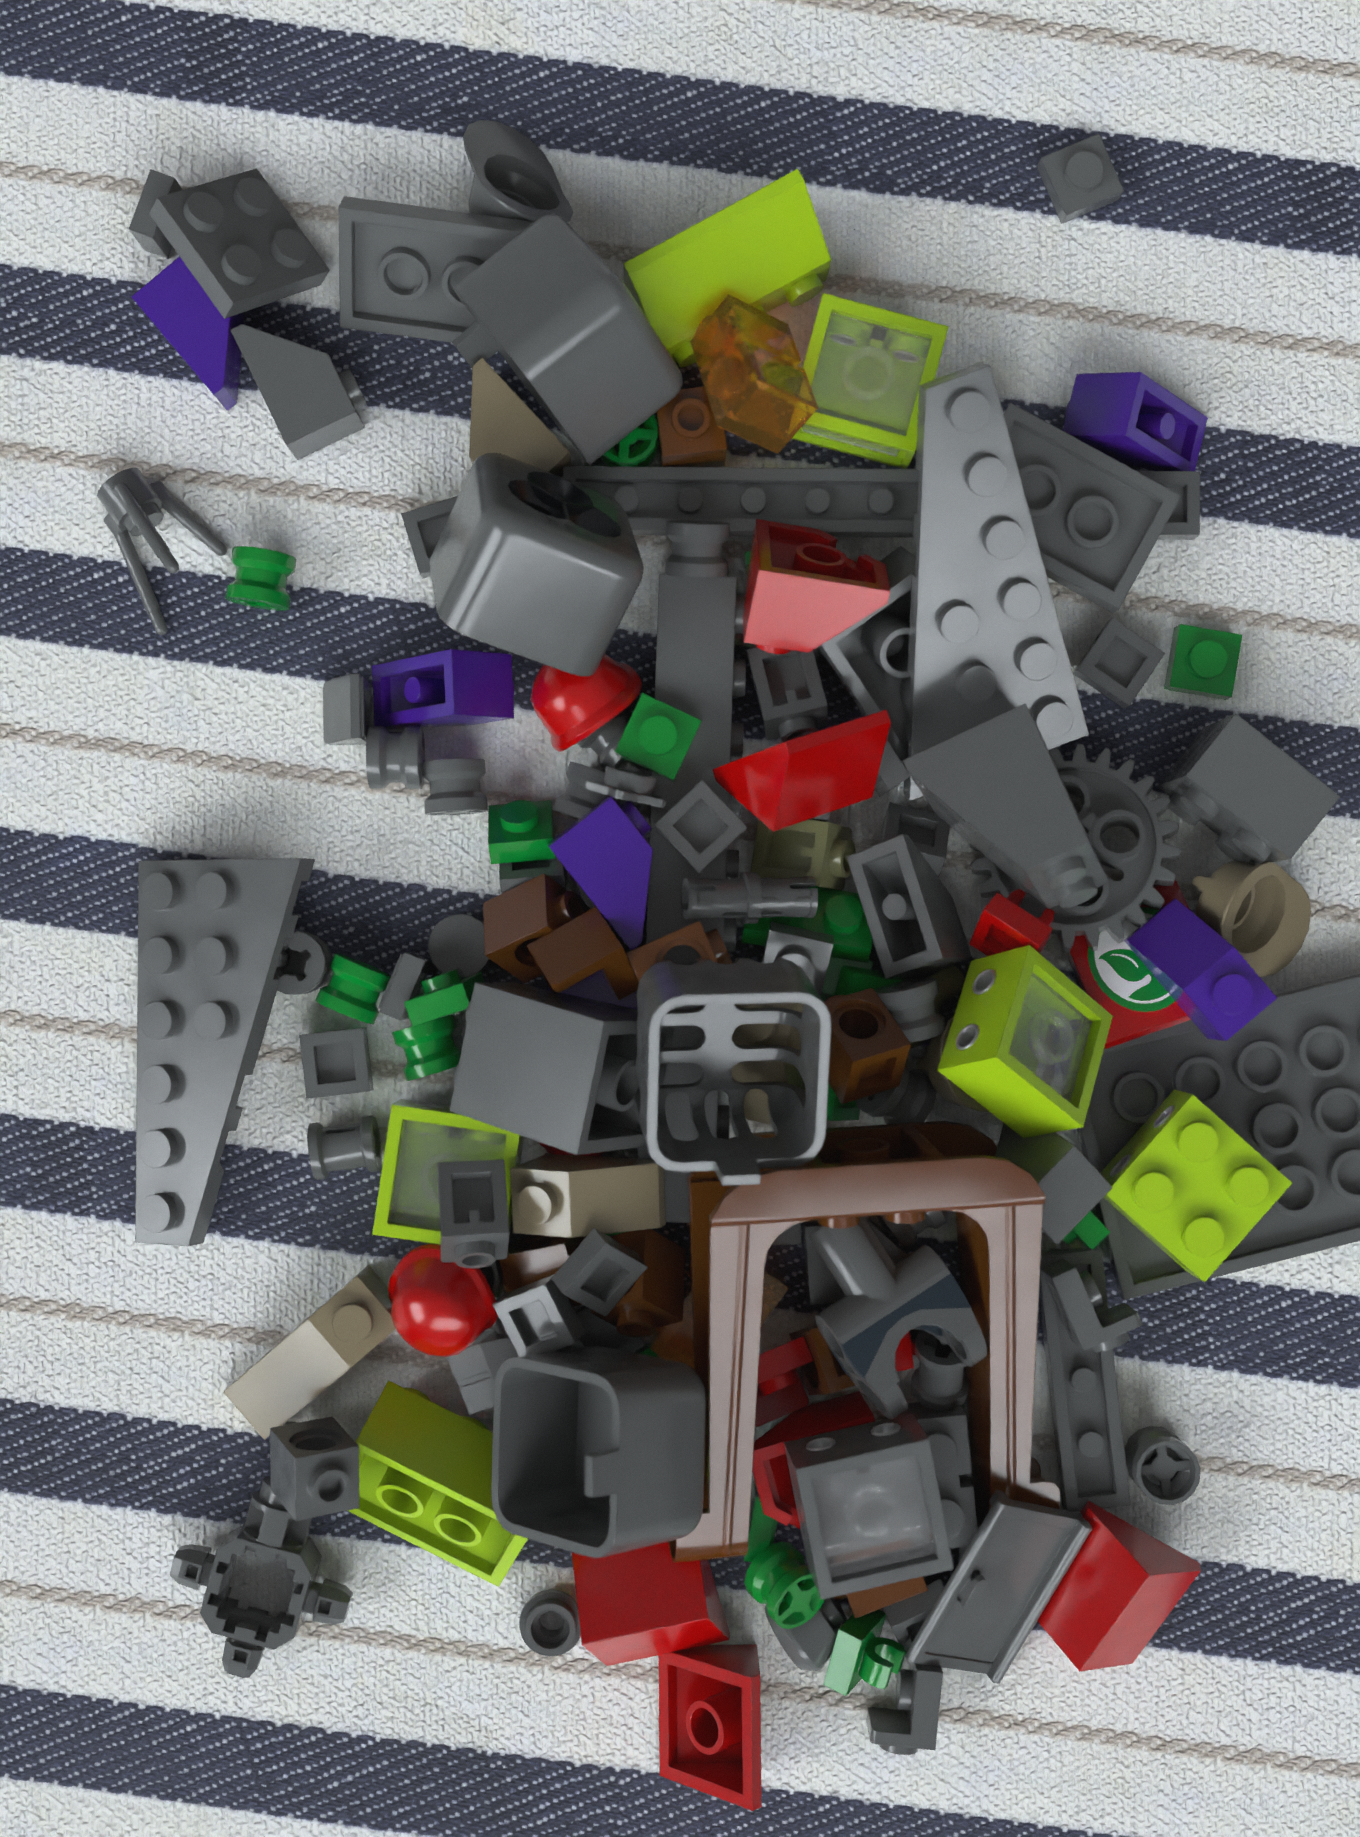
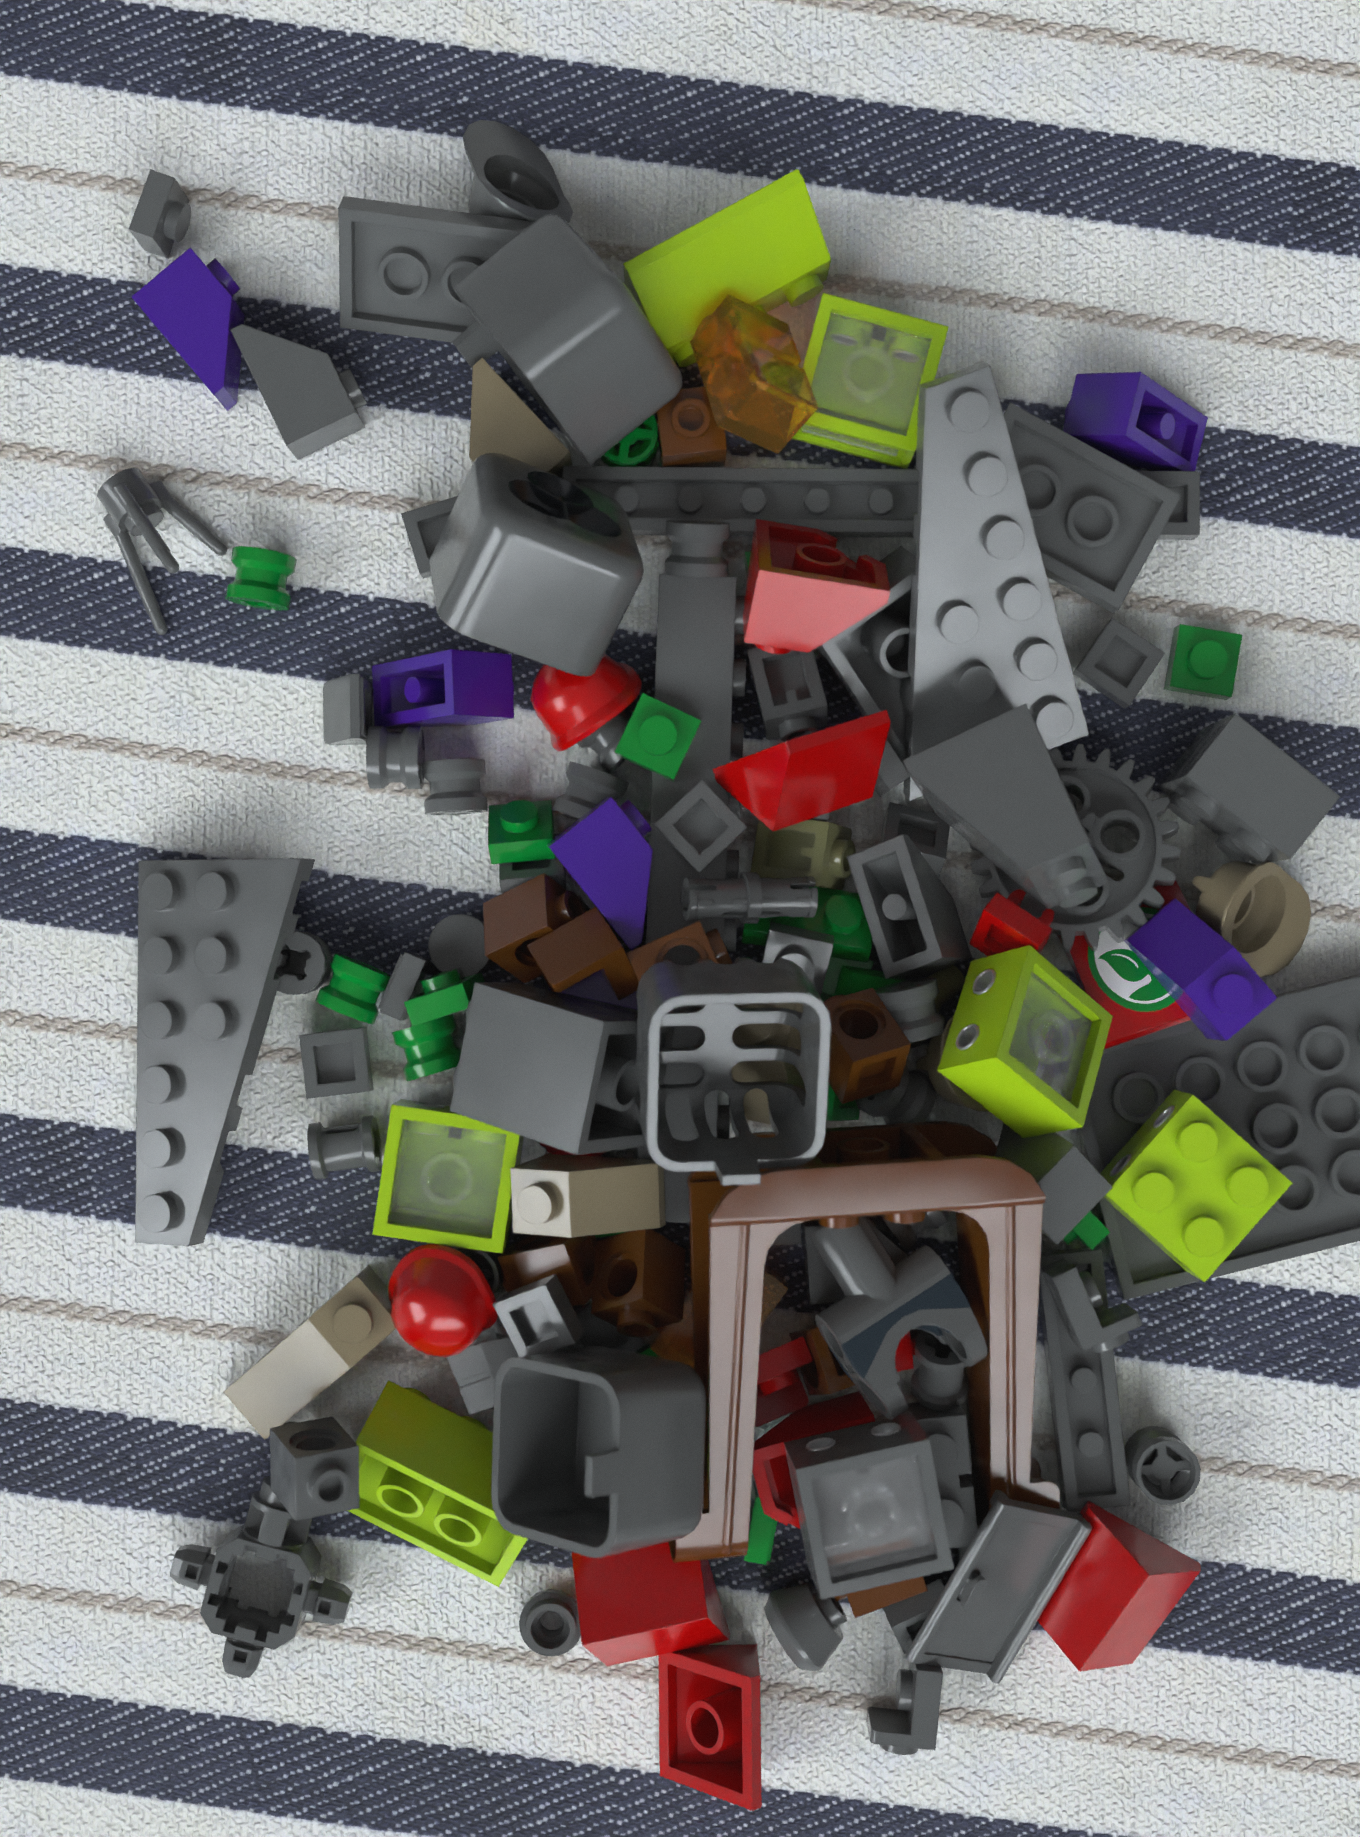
(239, 242): dark grey plate -> none
(473, 1212): dark grey bracket -> none
(599, 1272): dark grey plate -> none
(627, 786): dark grey plate -> none
(784, 1584): green wheel -> none
(863, 1654): green tile -> none
(1080, 178): dark grey plate -> none

